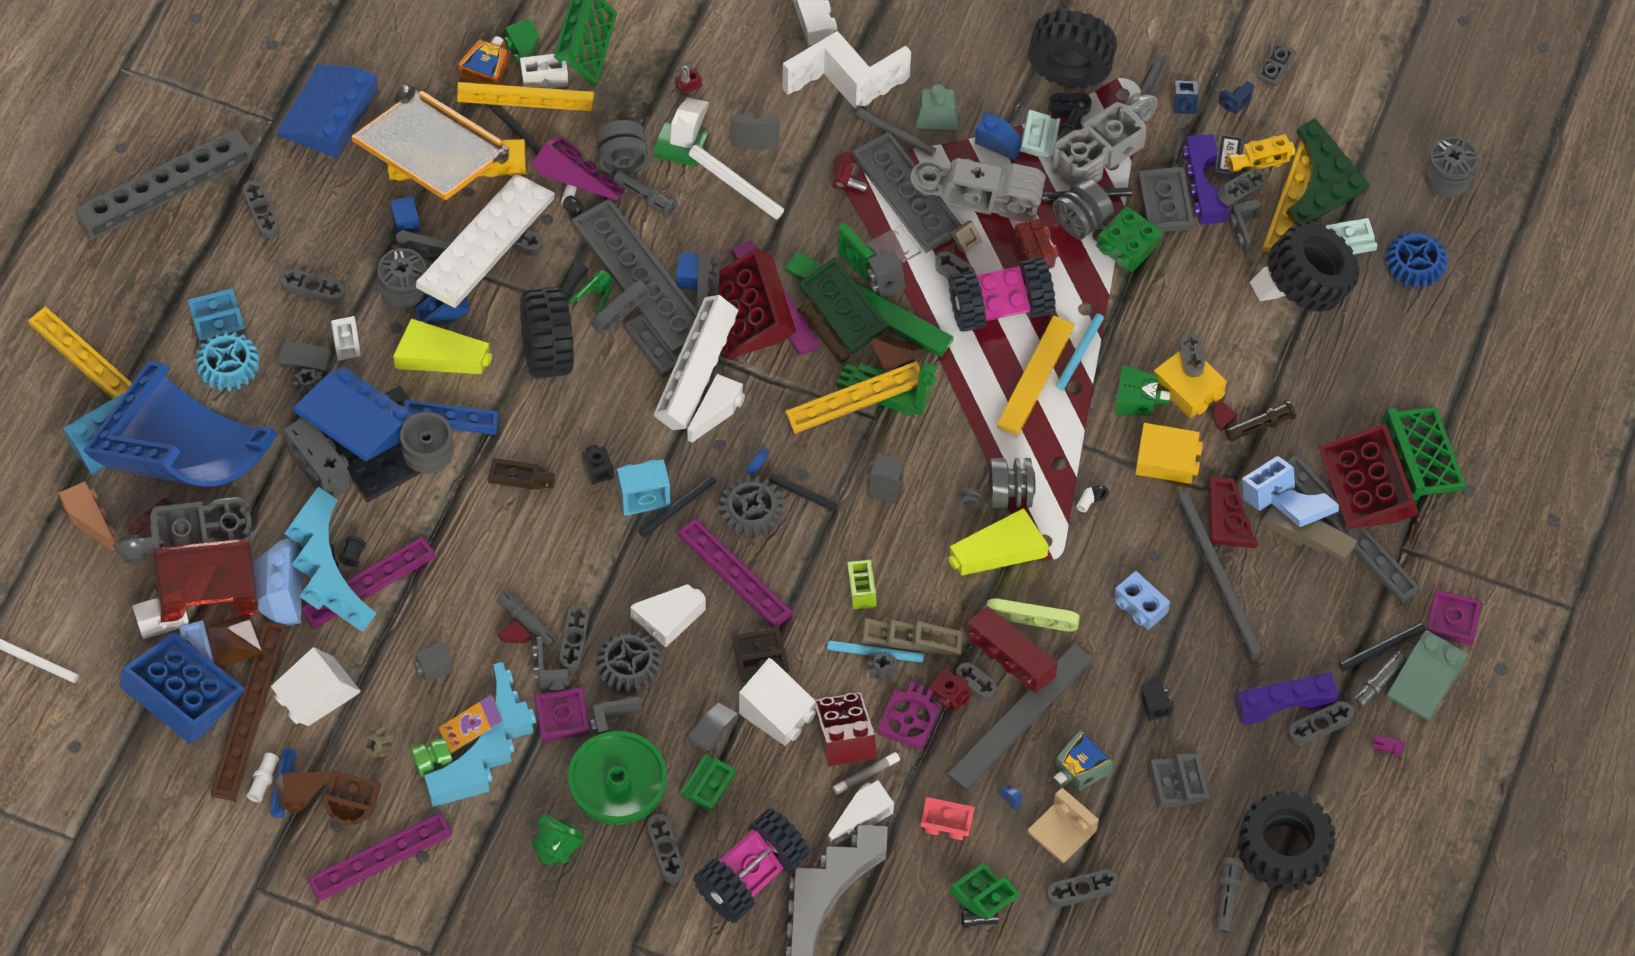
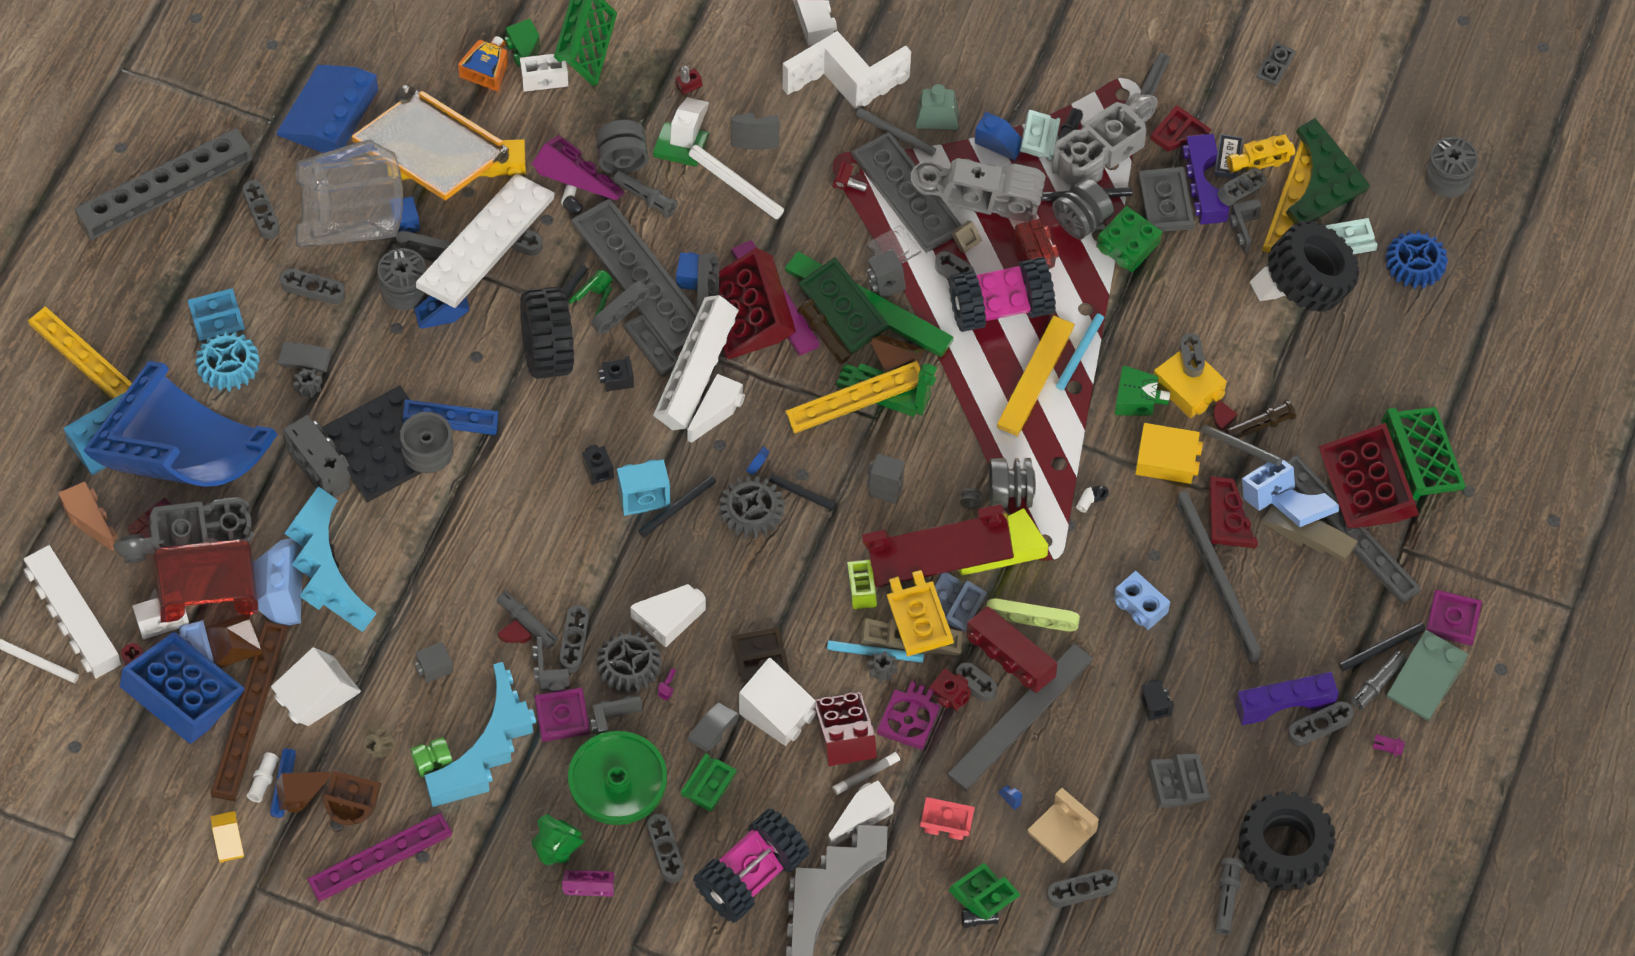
(72, 612): none -> white brick
(127, 654): none -> dark red bush
(227, 836): none -> slope
(345, 338): white slope -> none
(349, 195): none -> clear windscreen
(352, 551): black bush -> none
(353, 413): blue slope -> none
(377, 577): magenta tile -> none
(440, 350): neon yellow slope -> none
(470, 724): sticker -> none
(513, 125): black bar -> none
(520, 475): dark brown hinge -> none
(525, 96): yellow tile -> none
(588, 883): none -> magenta bracket
(617, 374): none -> black brick
(664, 689): none -> magenta hand
(734, 573): magenta tile -> none
(854, 251): green tile -> none
(918, 615): none -> yellow tile
(941, 547): none -> dark red bracket
(958, 600): none -> sand blue slope
(1068, 102): black beam -> none
(1072, 48): black tyre -> none
(1081, 764): torso -> none
(1175, 129): none -> dark red wing
(1186, 97): dark blue bracket -> none
(1238, 100): dark blue bracket -> none
(1242, 445): none -> dark grey bar

